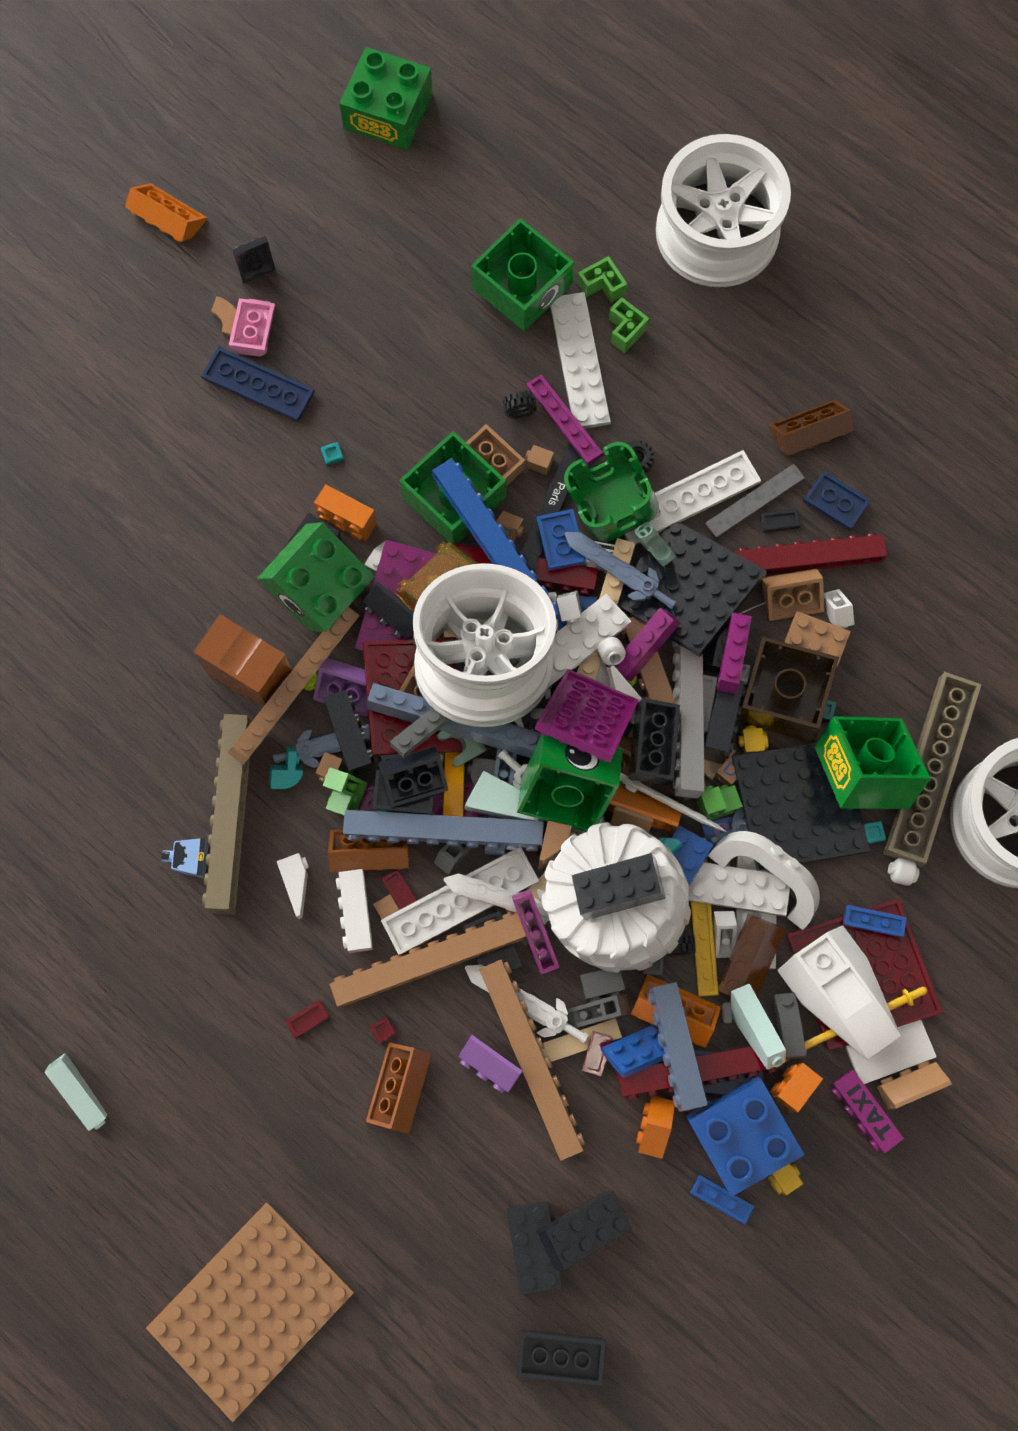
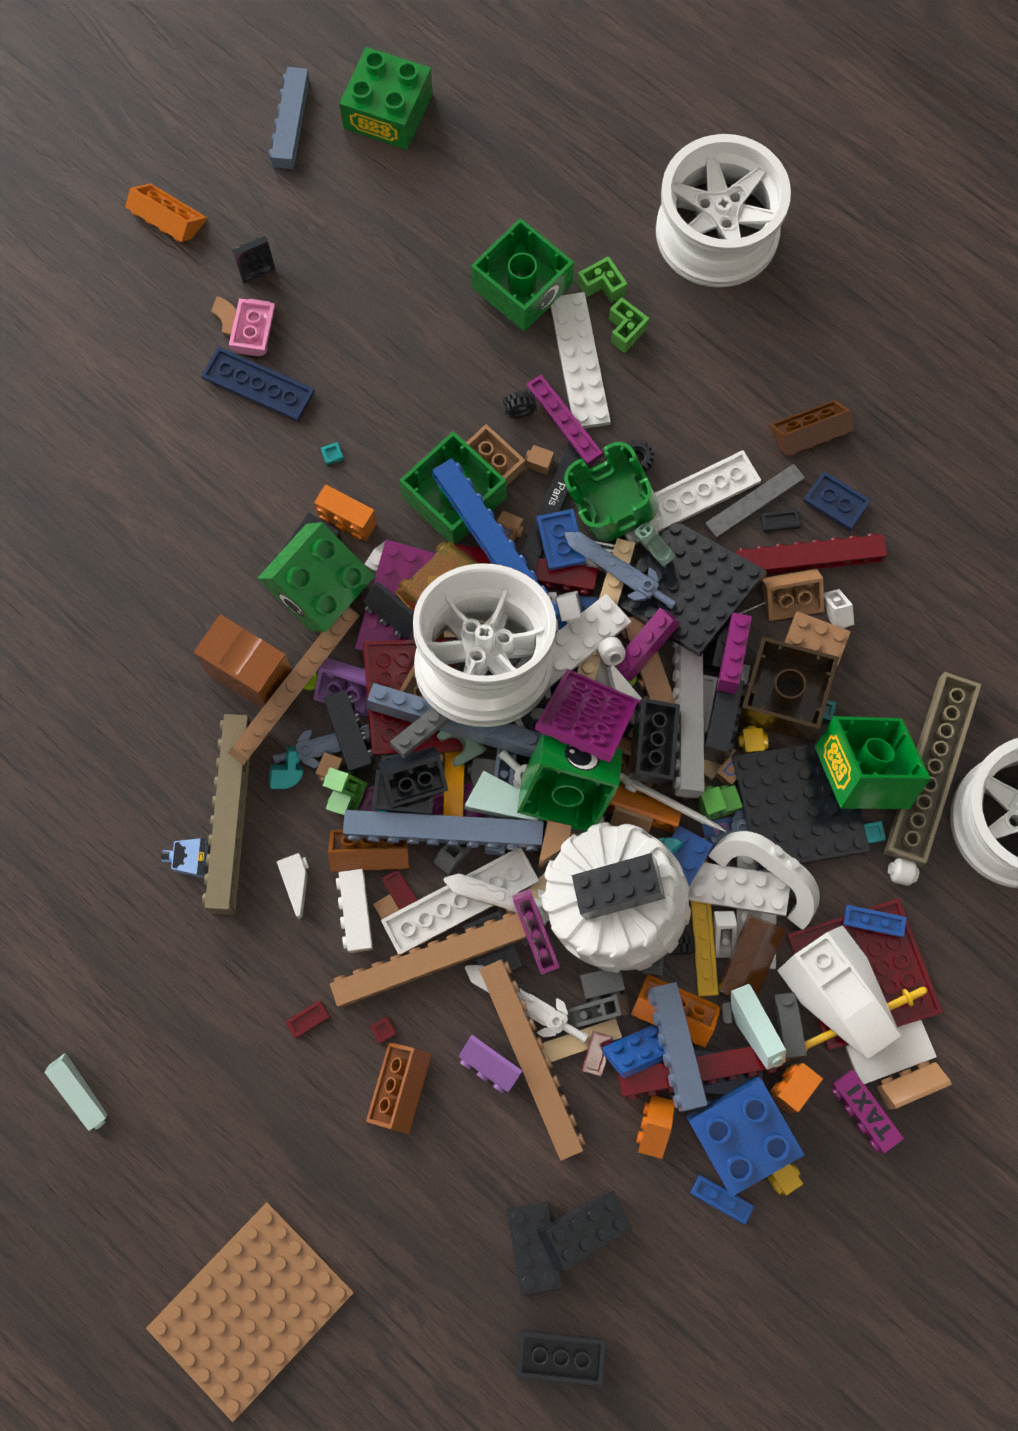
(290, 118): none -> sand blue brick

